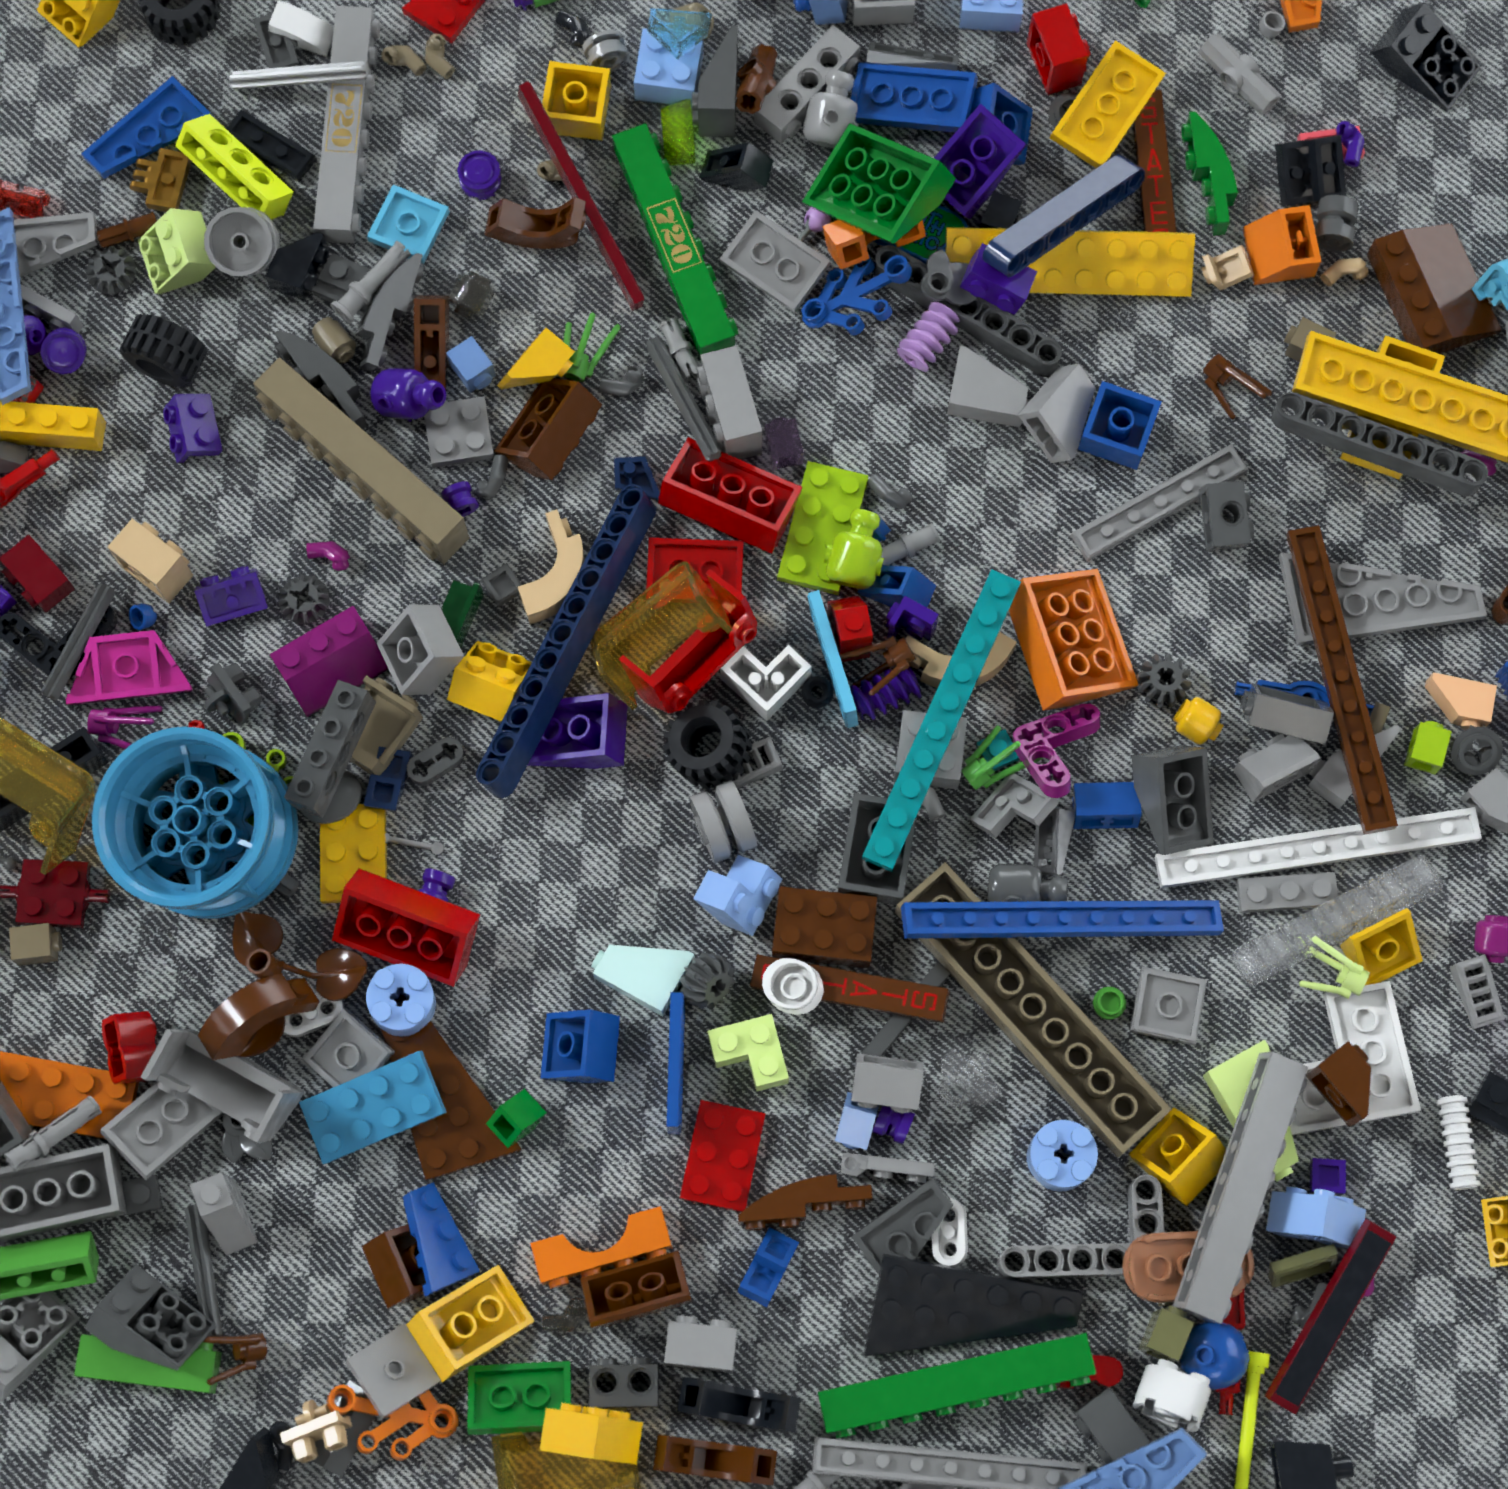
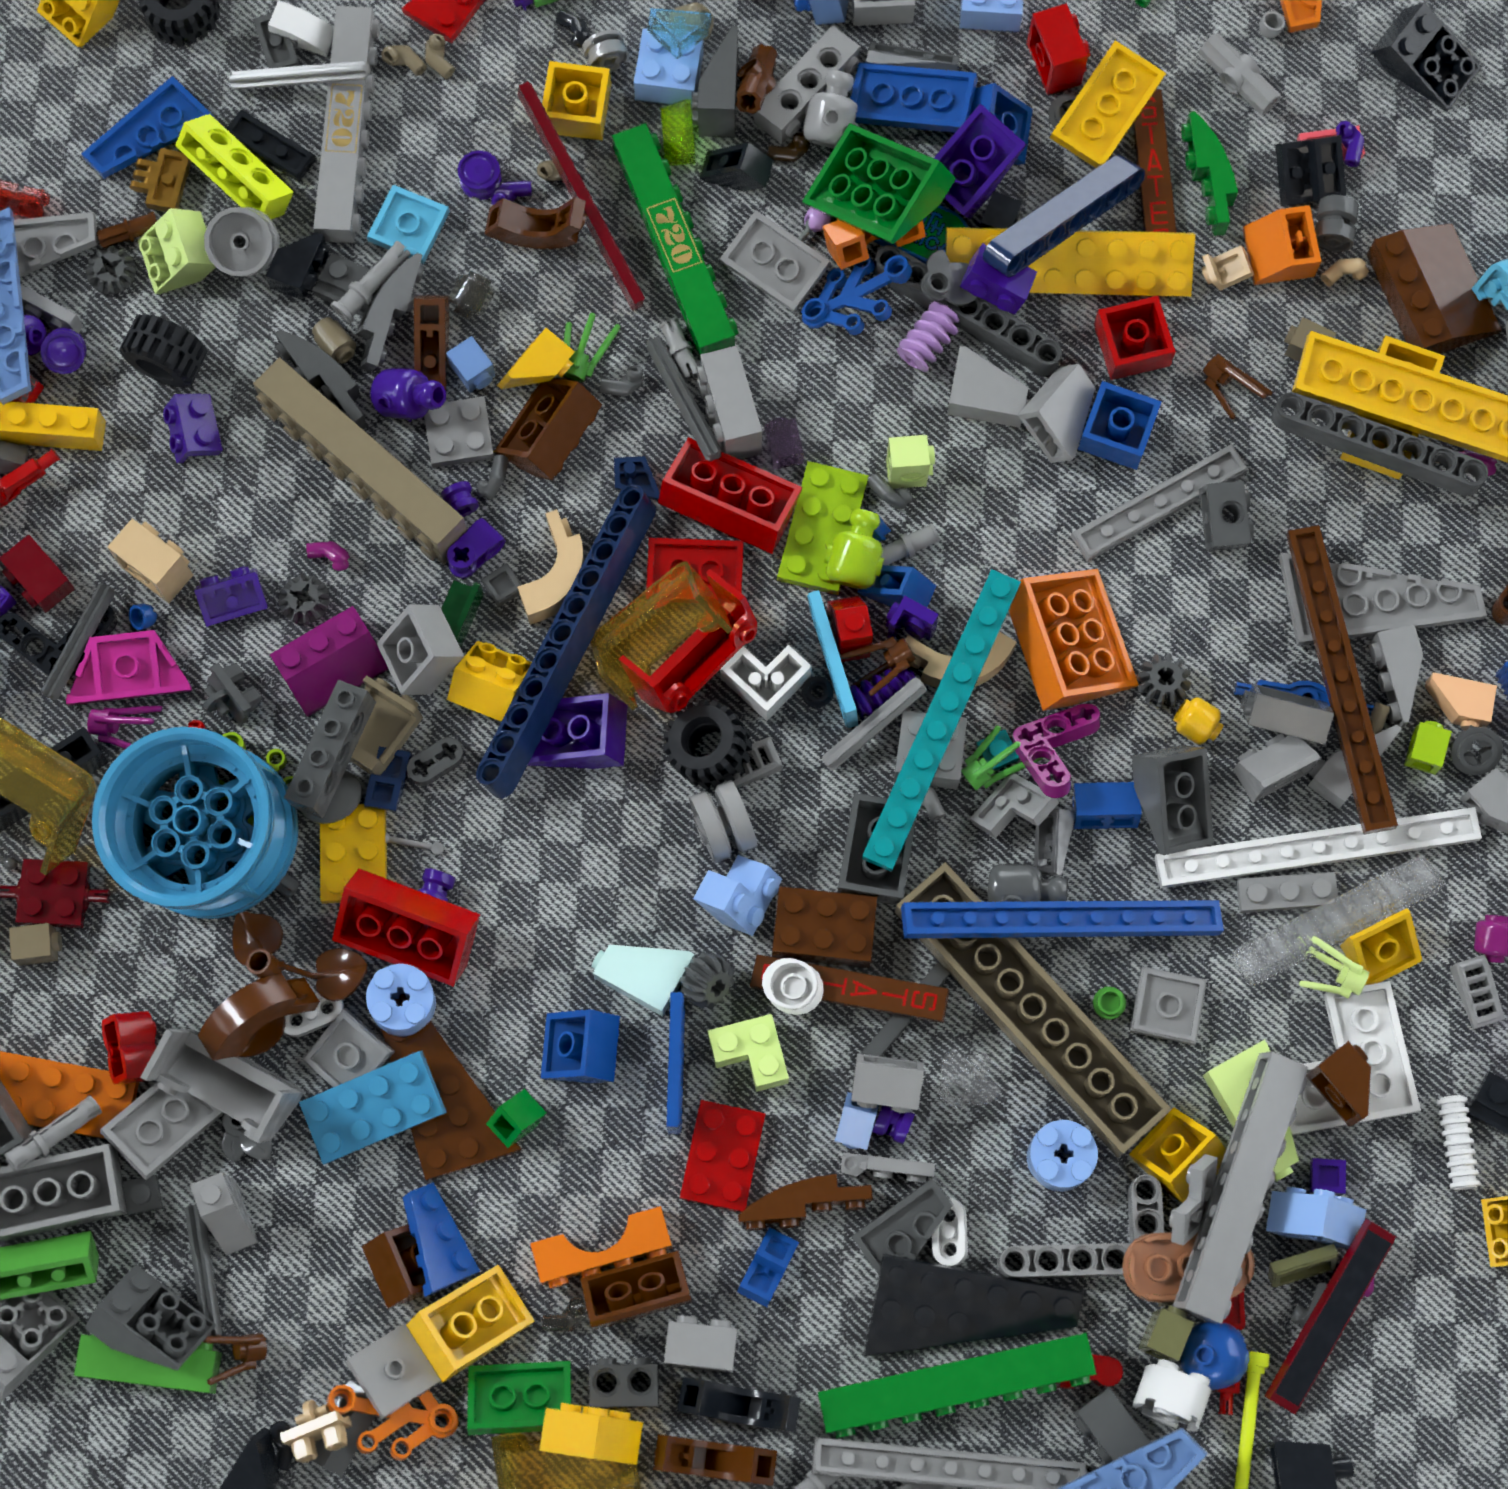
(477, 545): none -> dark purple piece
(512, 190): none -> dark purple arm
(792, 151): none -> dark brown arm
(874, 723): none -> light grey axle
(909, 461): none -> yellowish green brick
(1134, 337): none -> red brick
(1188, 1216): none -> light grey plate
(1399, 664): none -> light grey slope

